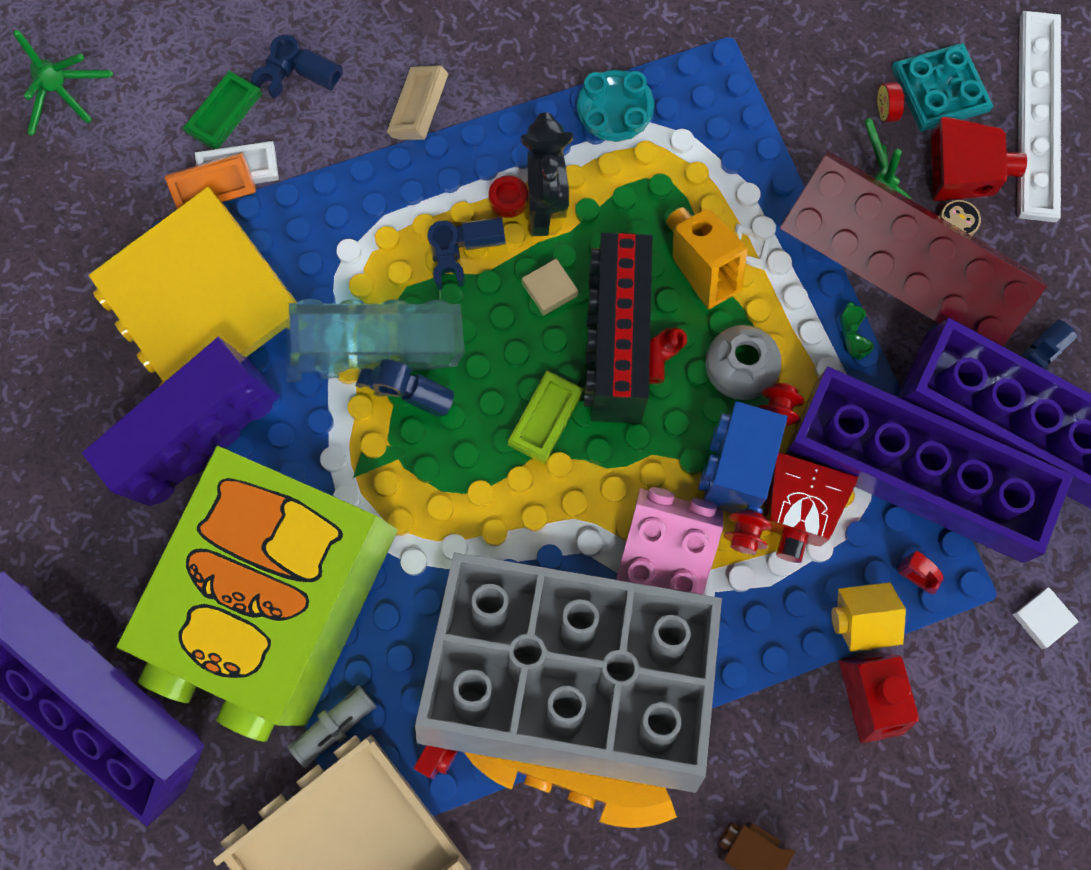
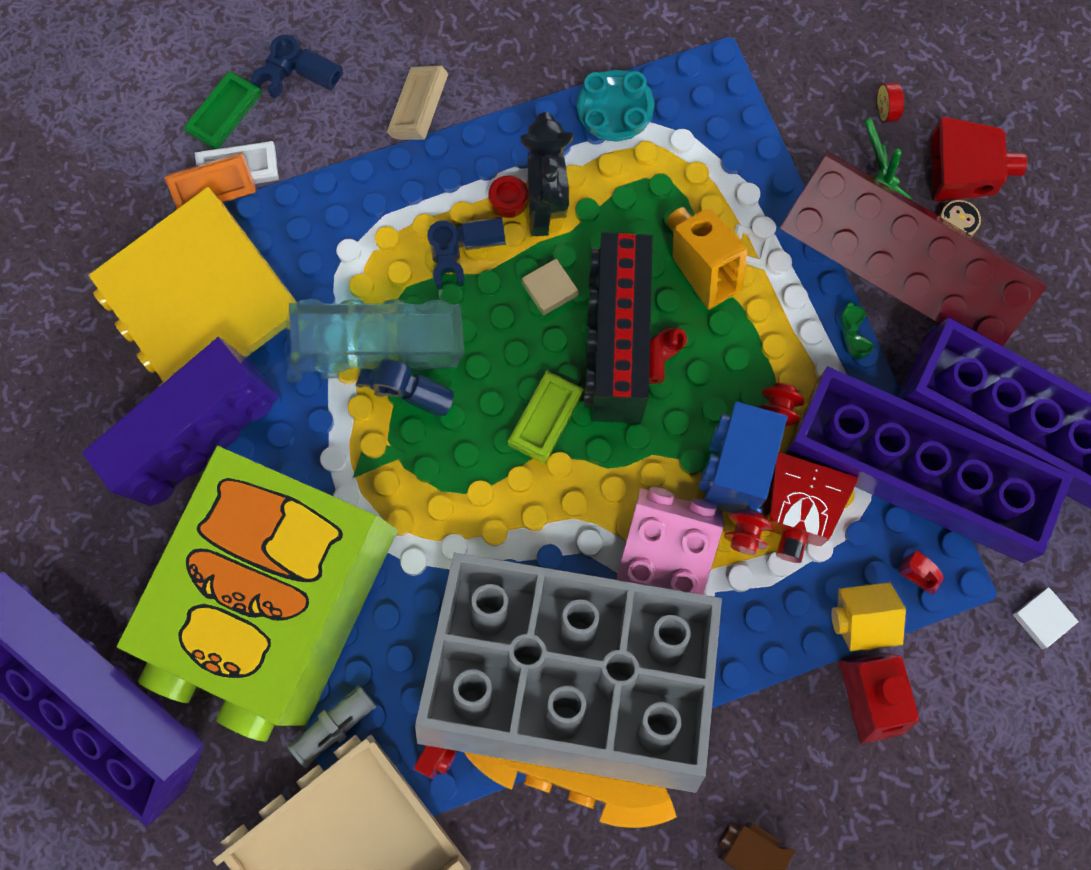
(50, 77): green plant -> none
(735, 378): light grey piece -> none
(942, 86): teal tile -> none
(1040, 116): white tile -> none
(1050, 344): dark blue bar -> none

